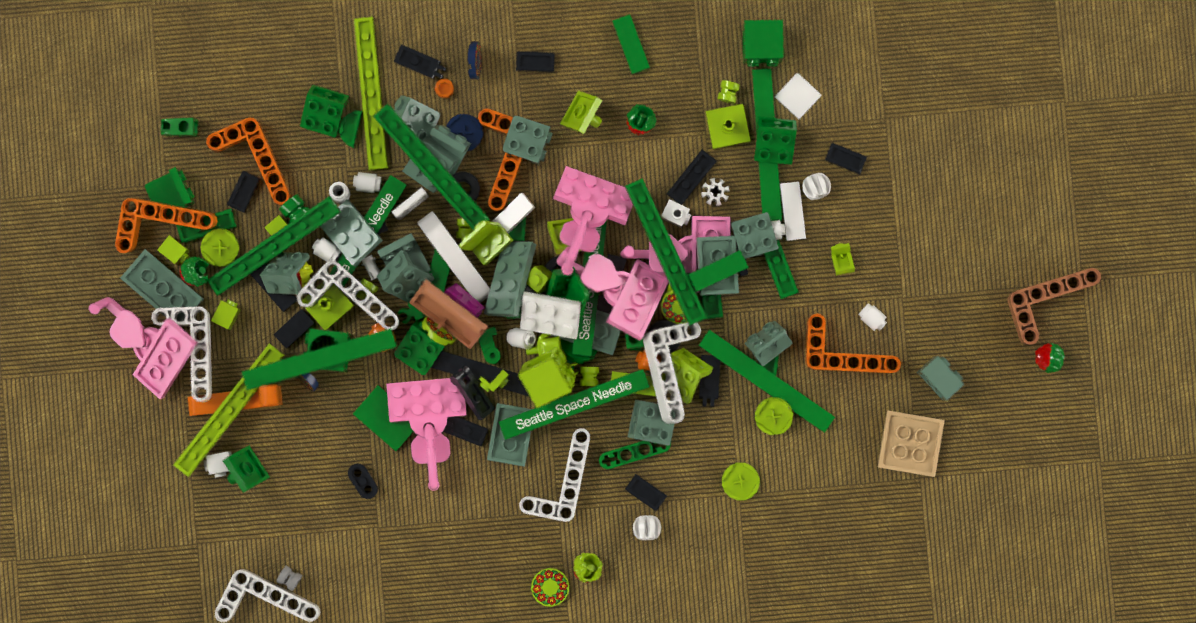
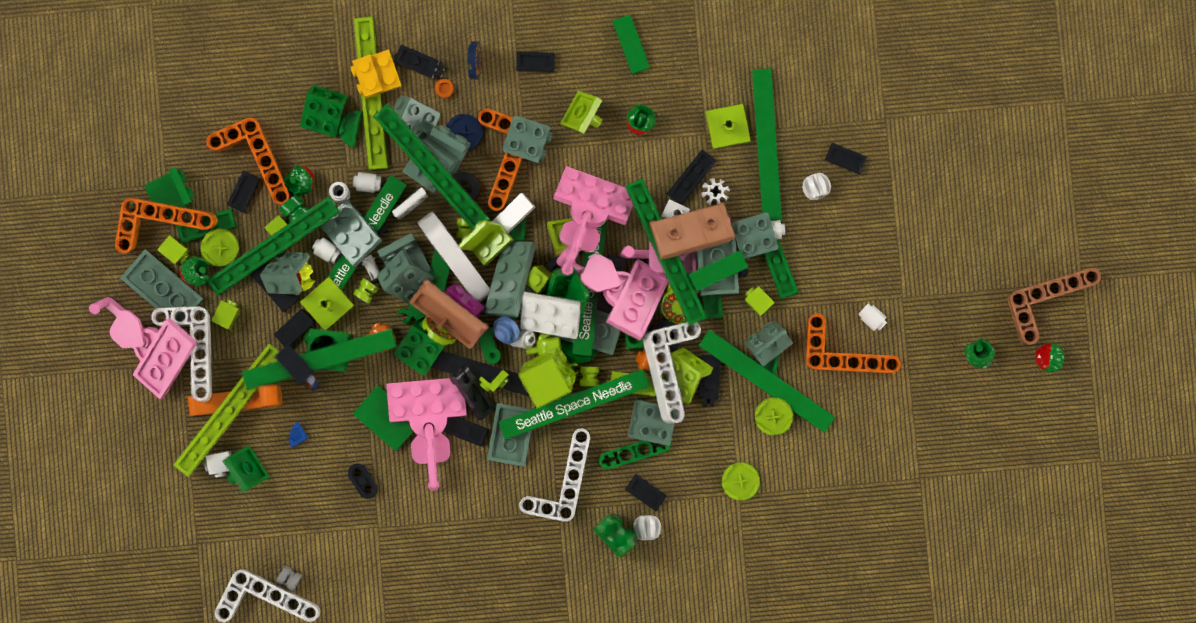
(179, 127): green leg -> none
(294, 364): none -> black tile
(297, 435): none -> blue tile
(300, 180): none -> green piece
(351, 292): white beam -> none
(375, 74): none -> yellow plate
(506, 330): none -> medium blue plate
(550, 587): tile -> none
(587, 567): lime piece -> none
(614, 534): none -> green brick
(692, 231): none -> nougat container
(728, 92): lime wheel -> none
(758, 300): none -> lime brick
(762, 42): green brick -> none
(775, 140): green bracket -> none
(792, 211): white tile -> none
(798, 96): white sticker -> none
(842, 259): lime bracket -> none
(910, 443): tan plate -> none
(941, 377): sand green brick -> none
(979, 353): none -> green piece

